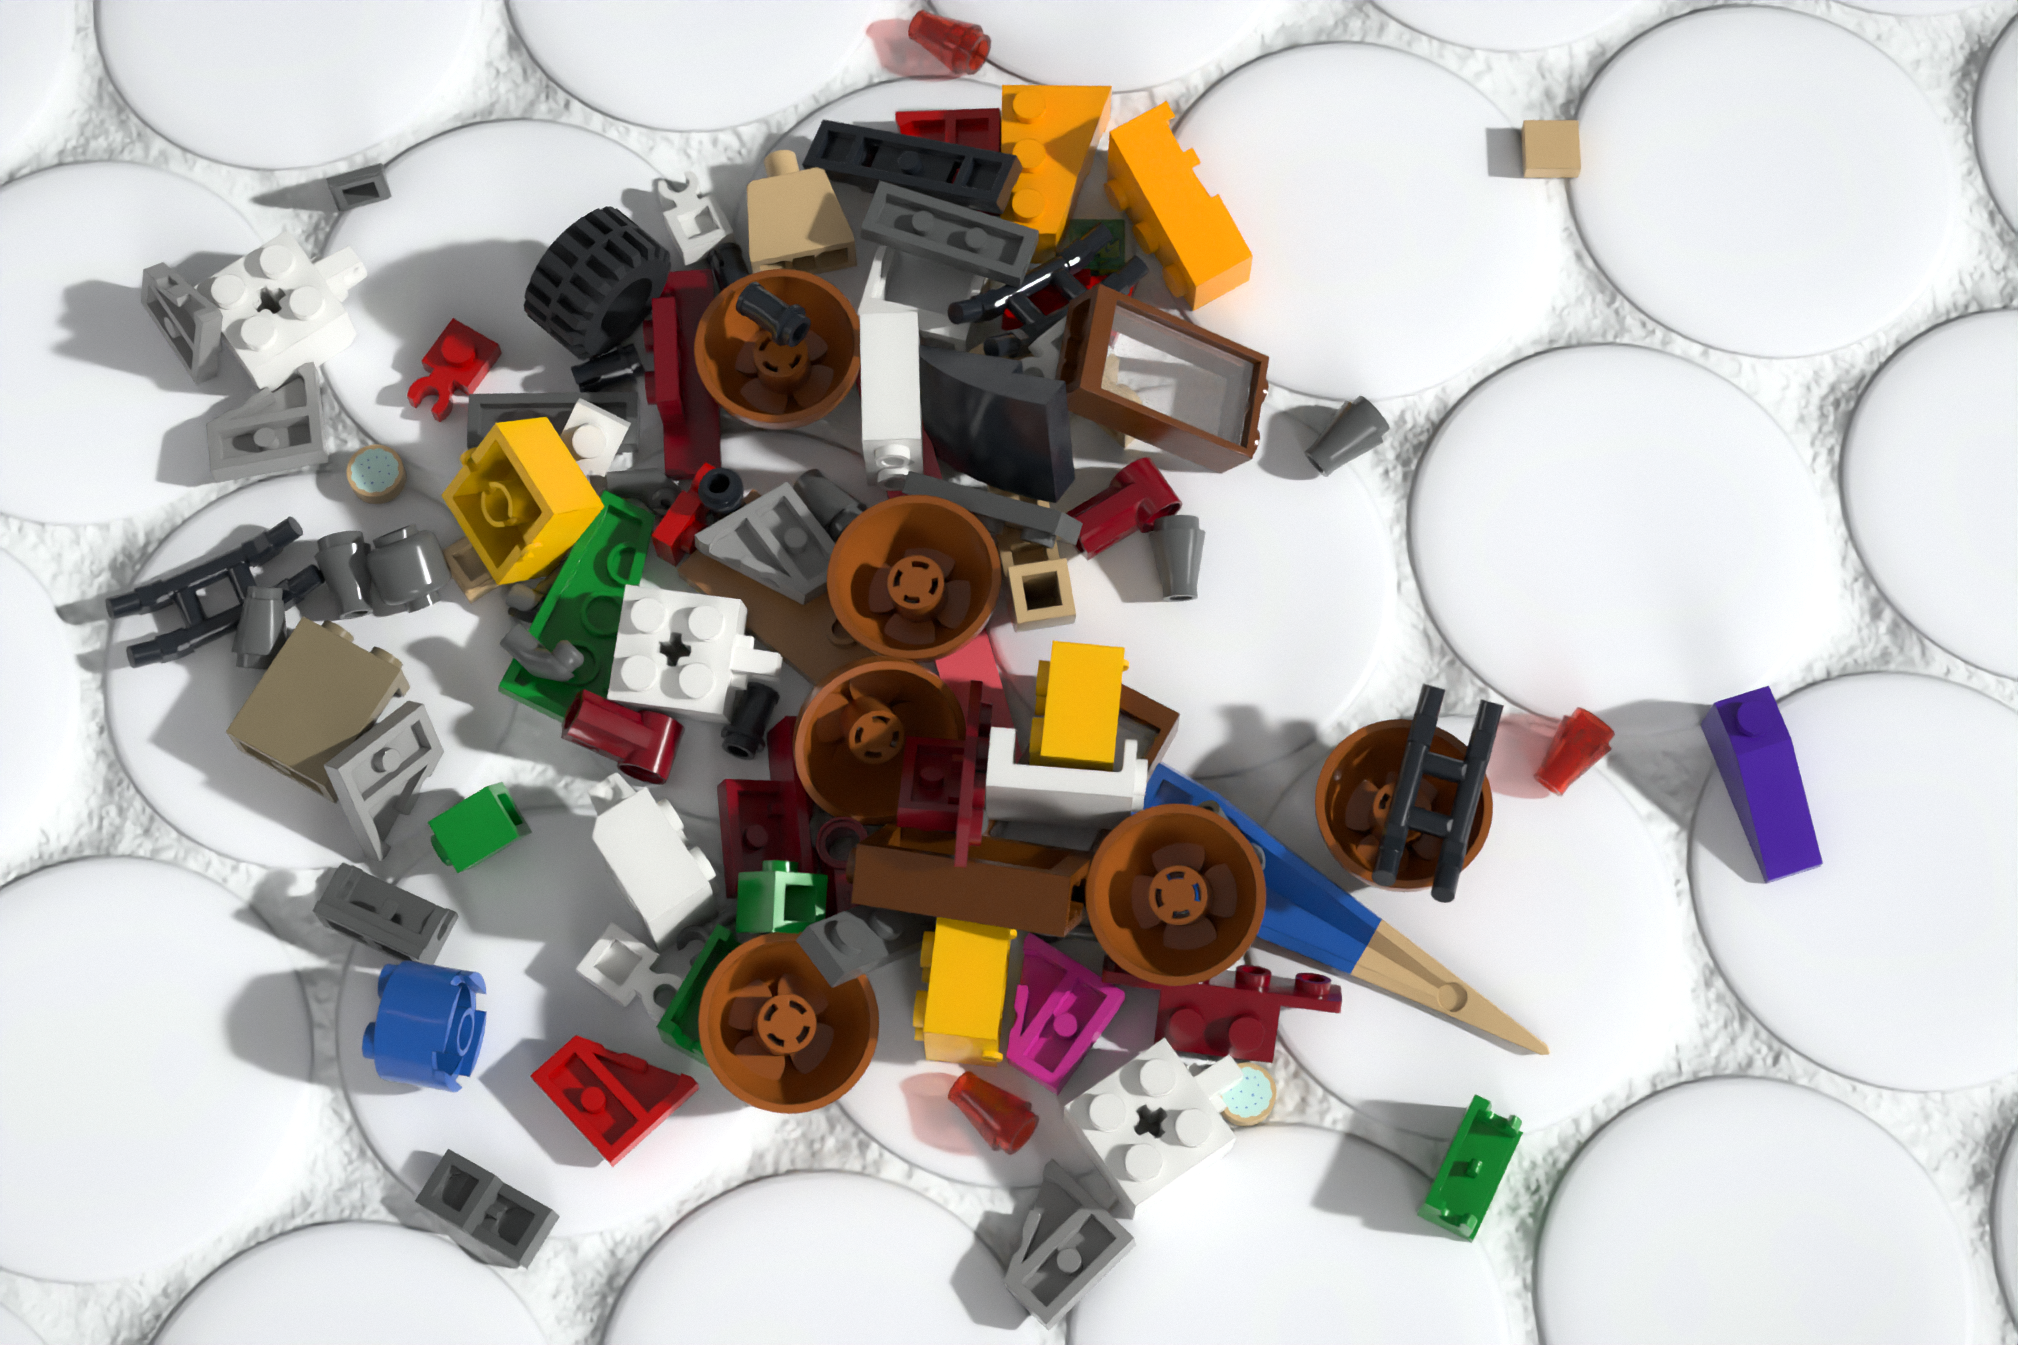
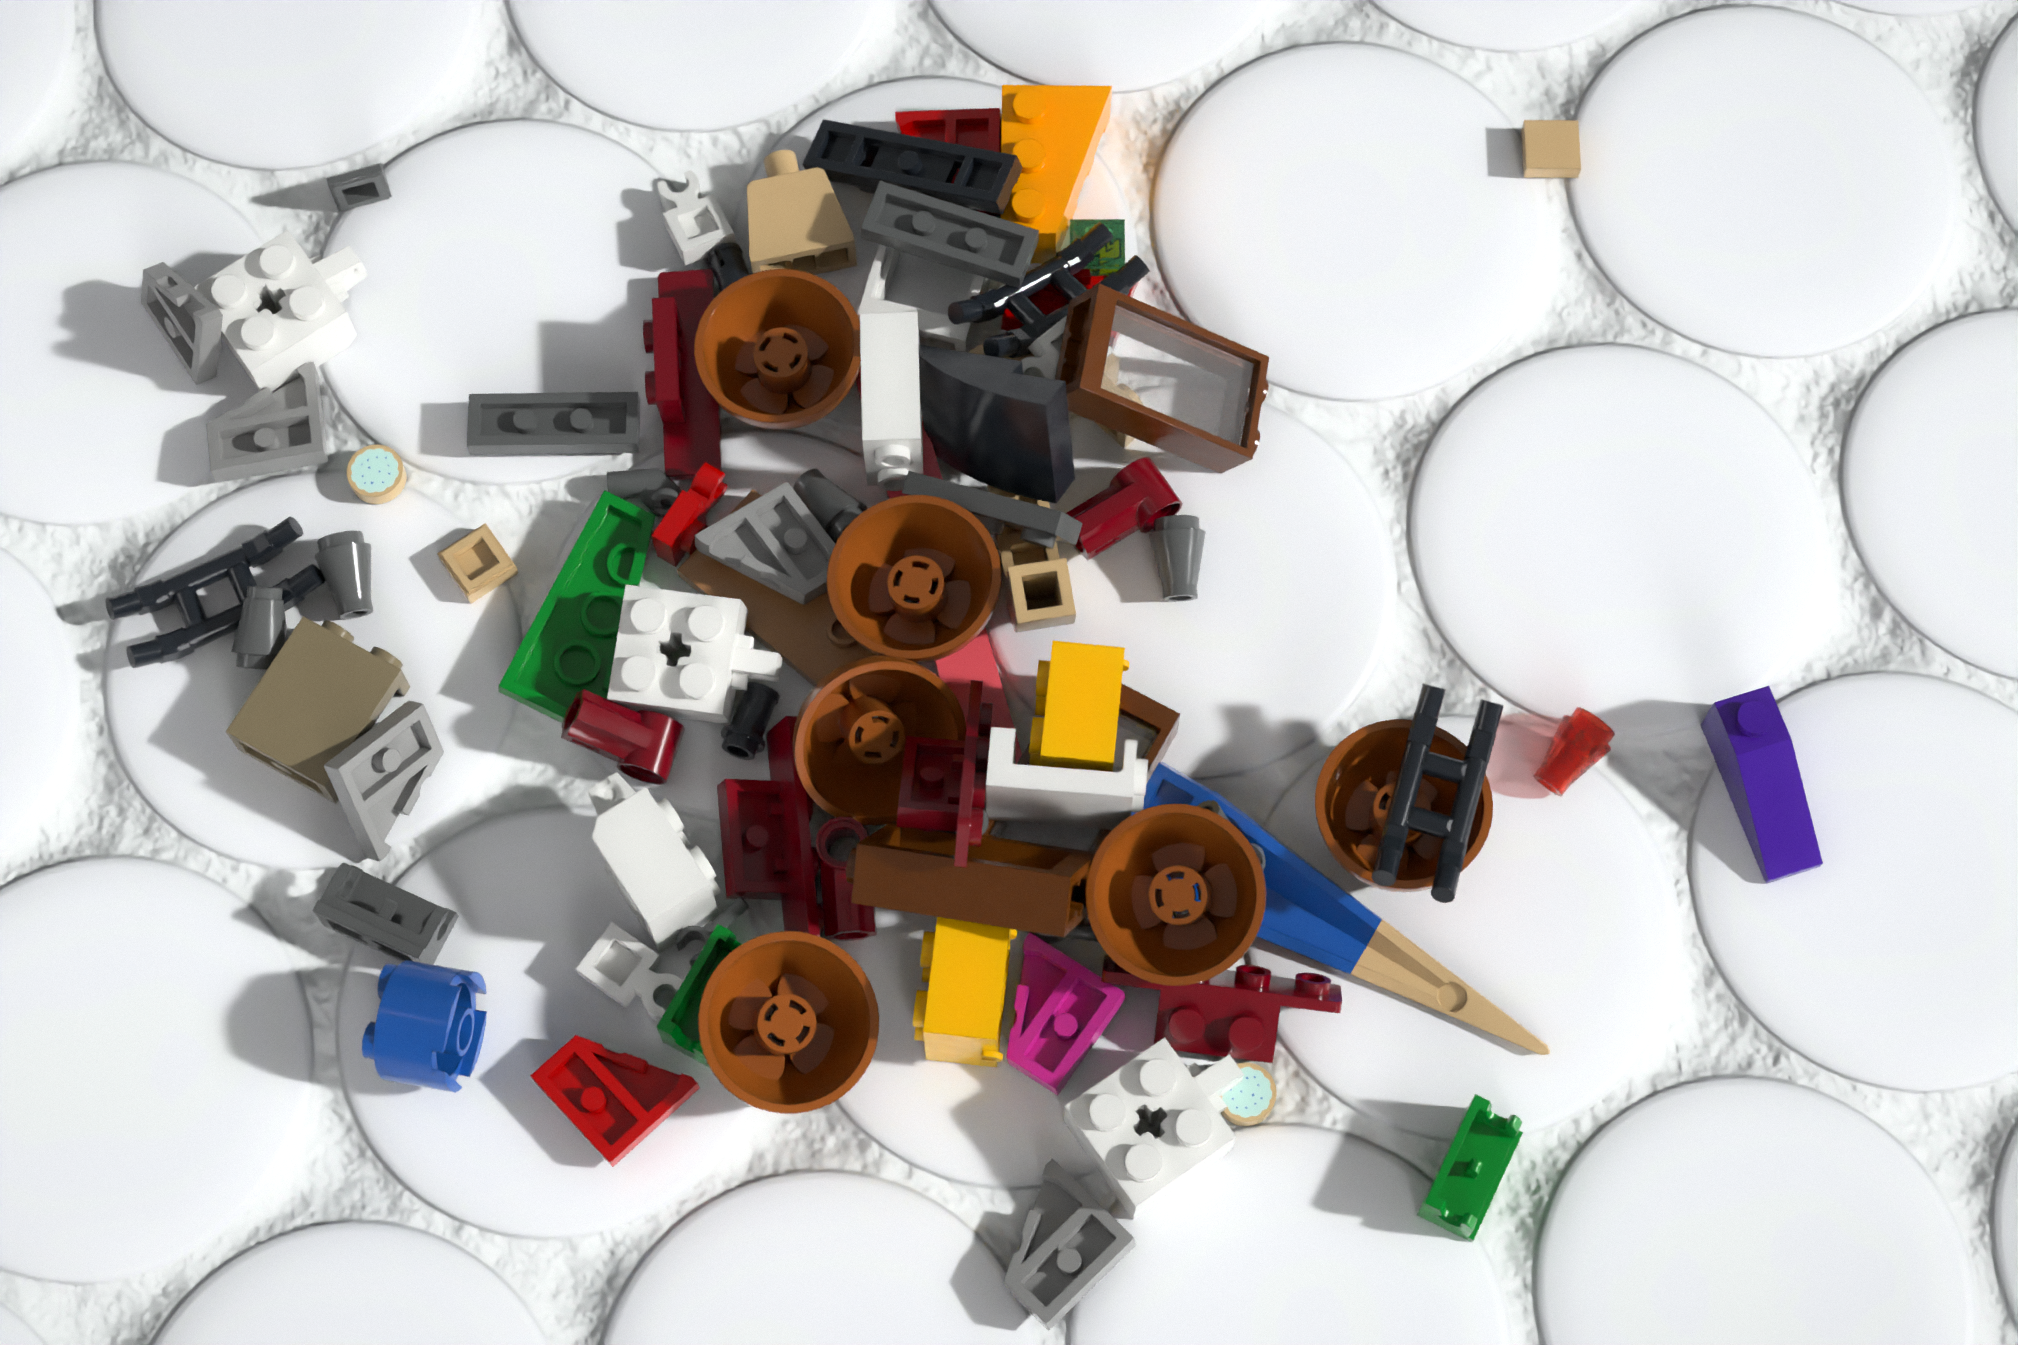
(408, 568): dark grey head -> none
(455, 362): red plate -> none
(478, 828): green brick -> none
(487, 1208): dark grey slope -> none
(521, 499): yellow brick -> none
(526, 601): dark grey hand -> none
(537, 659): dark grey arm -> none
(593, 437): white plate -> none
(597, 283): black tyre -> none
(609, 369): black pin -> none
(721, 492): black pin -> none
(774, 315): black pin -> none
(779, 899): green brick -> none
(863, 940): dark grey plate -> none
(952, 41): clear red cone -> none
(996, 1114): clear red cone -> none
(1173, 211): light orange wedge -> none
(1348, 435): dark grey cone -> none

